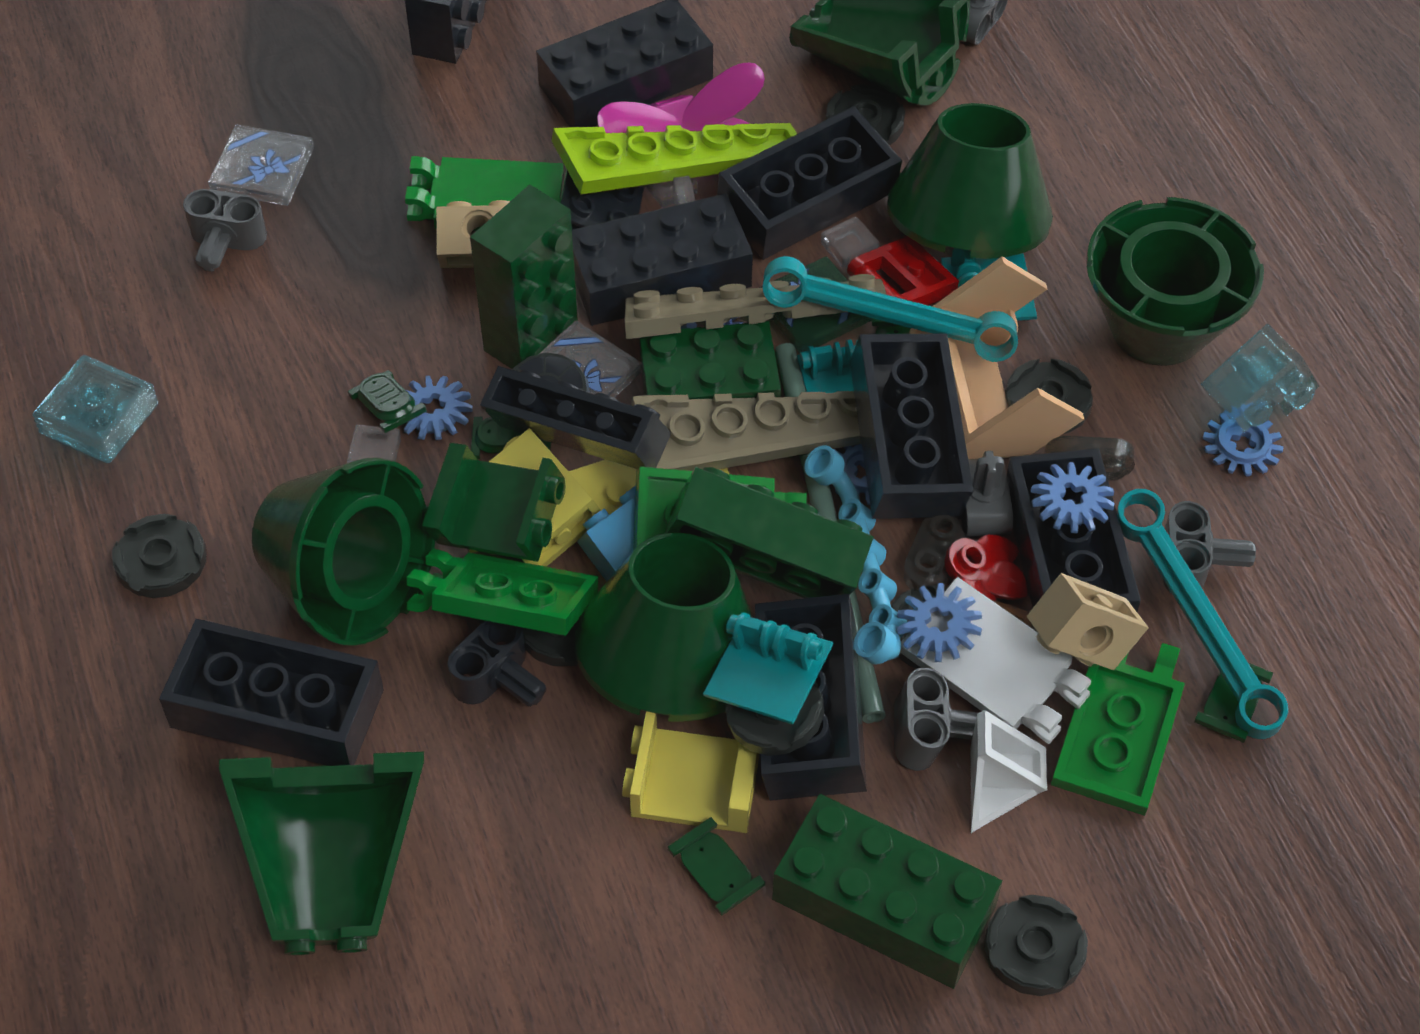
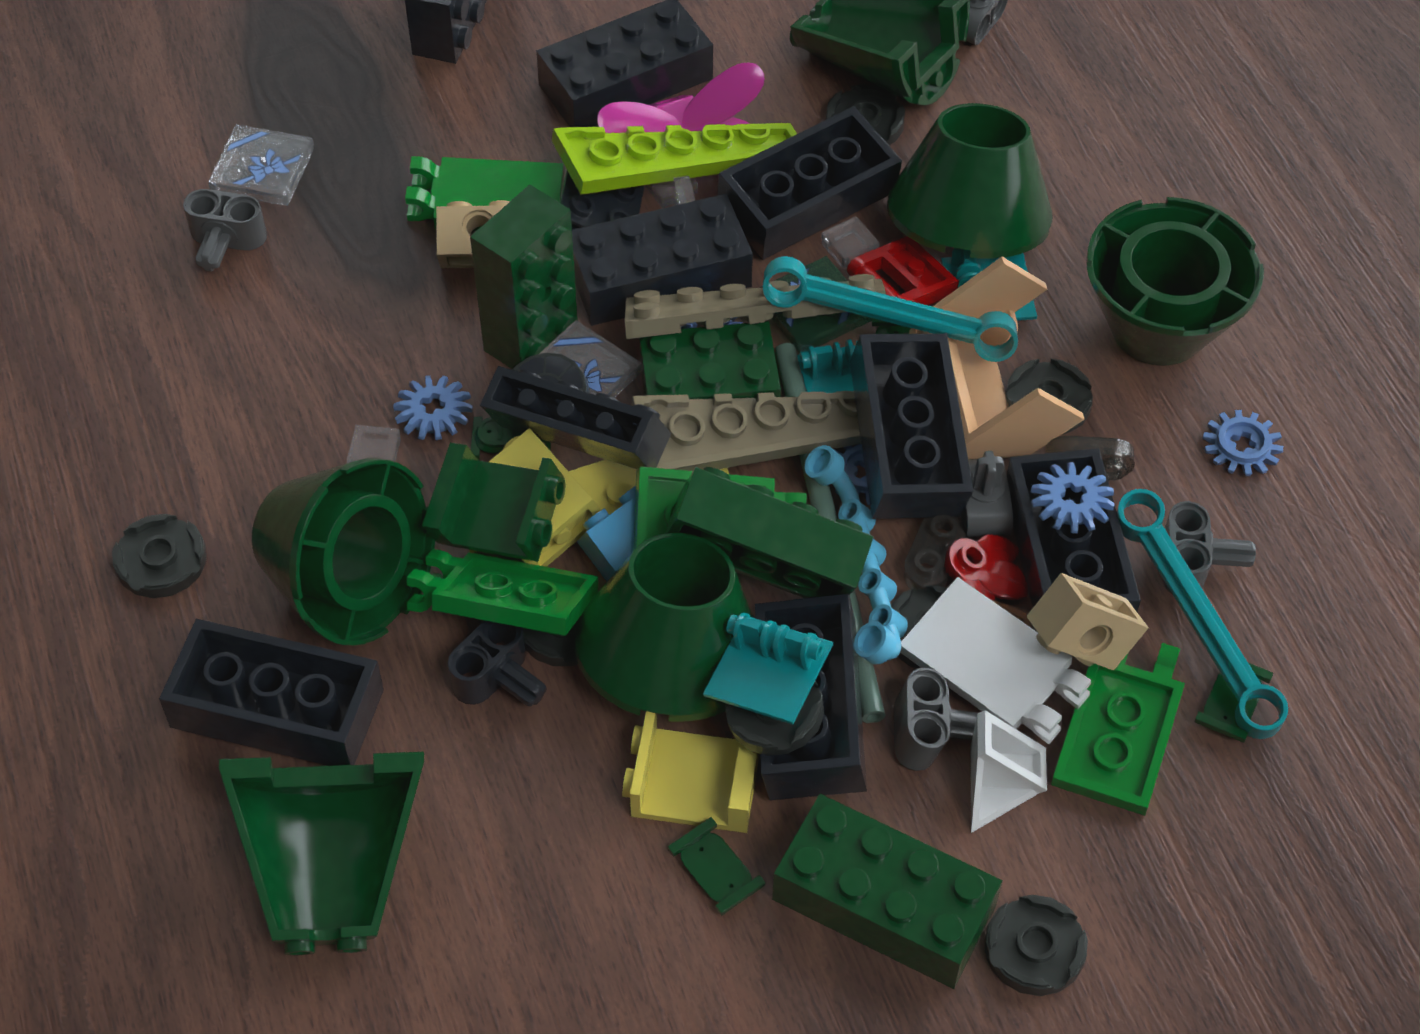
(95, 408): clear light blue brick -> none
(387, 400): piece -> none
(932, 638): medium blue gear -> none
(1258, 378): clear light blue brick -> none

